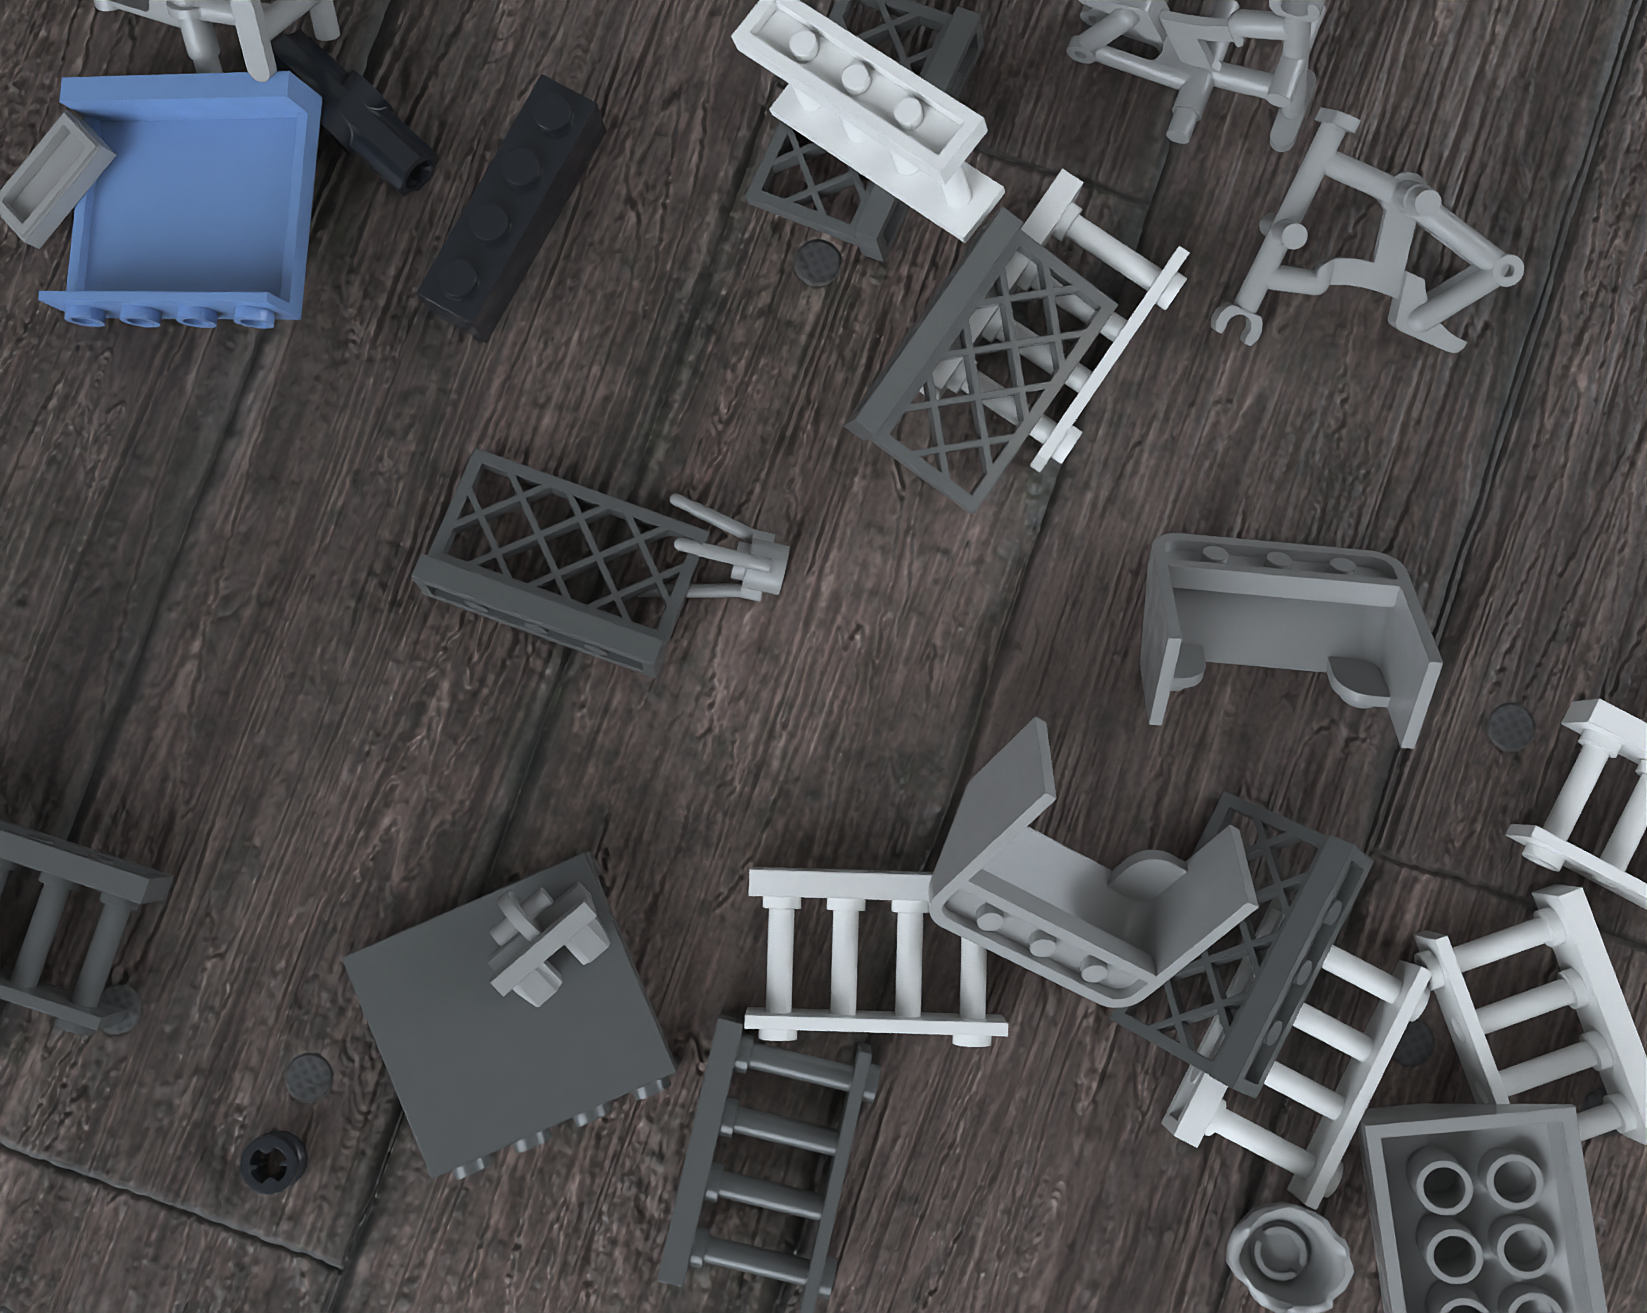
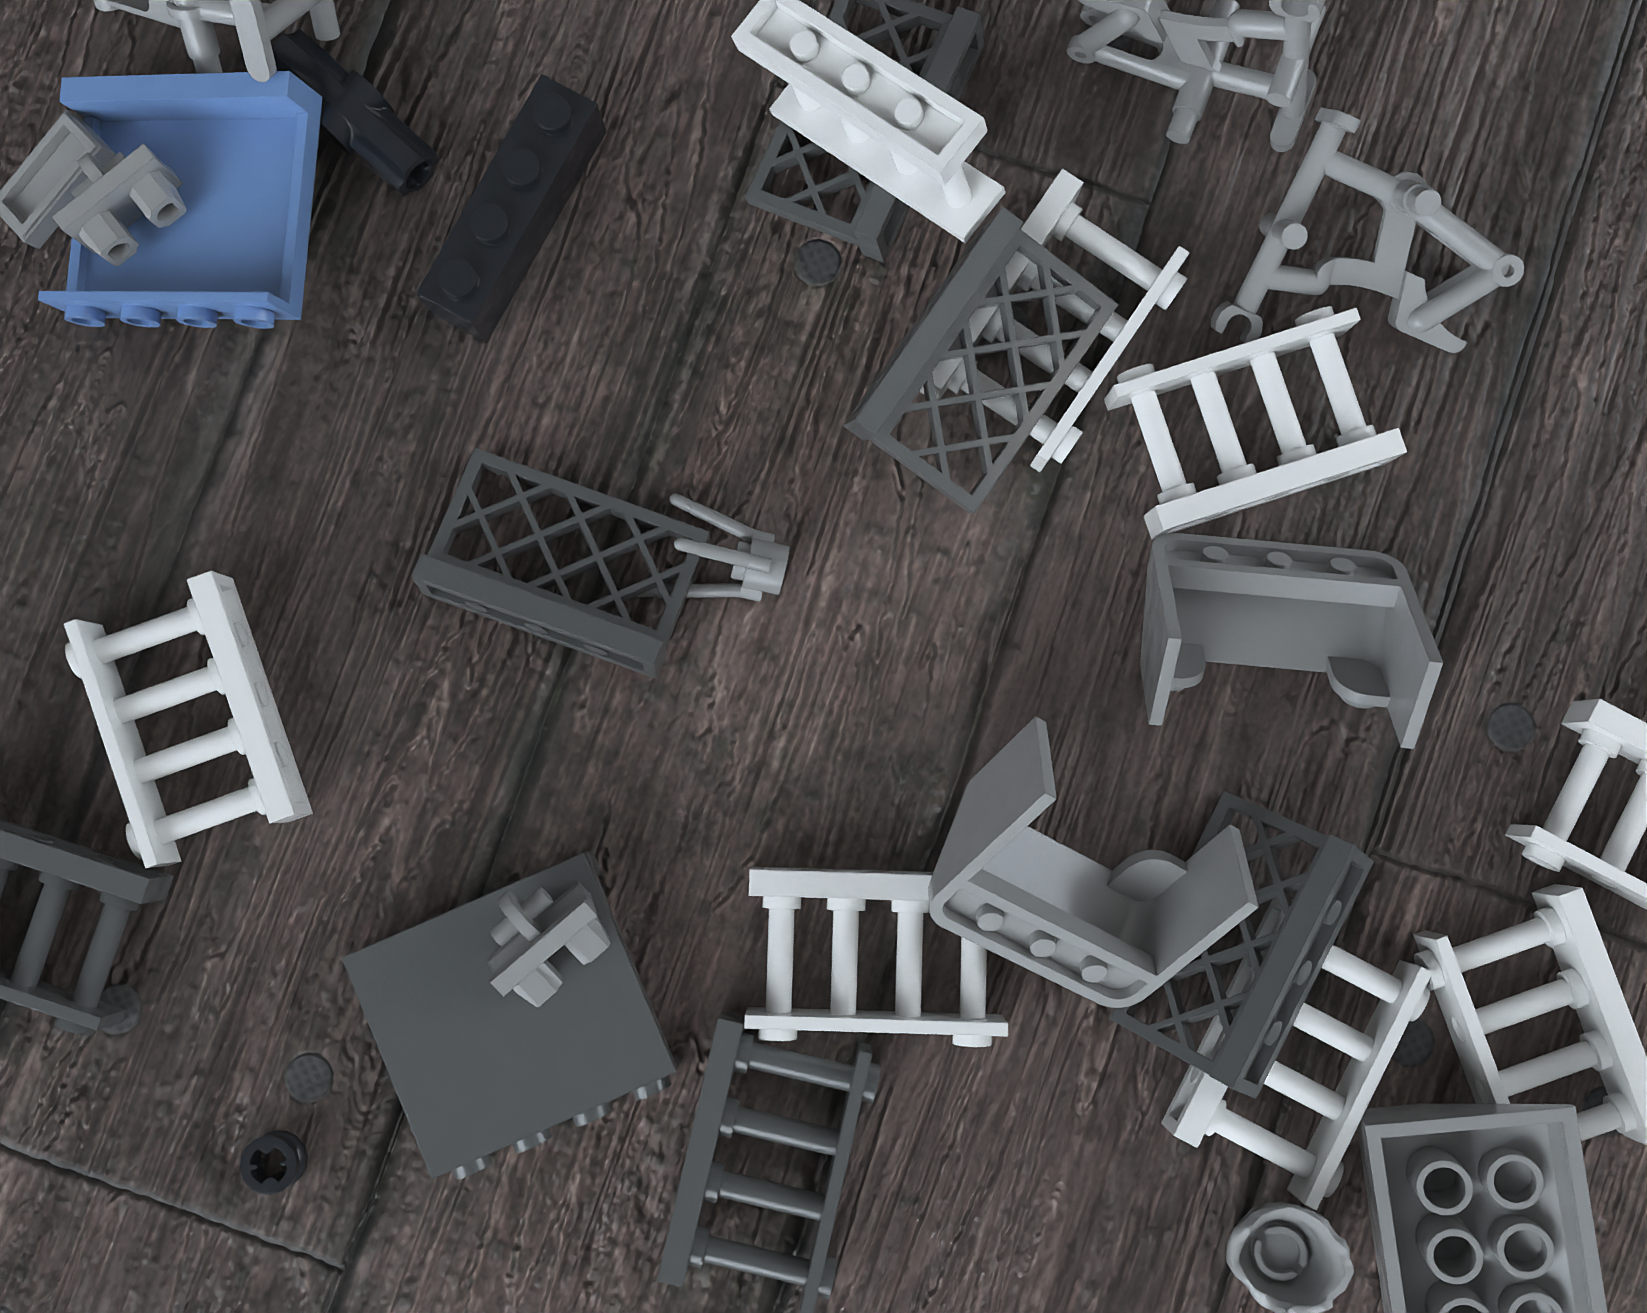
(116, 198): none -> light grey hips
(252, 730): none -> white fence
(1299, 463): none -> white fence

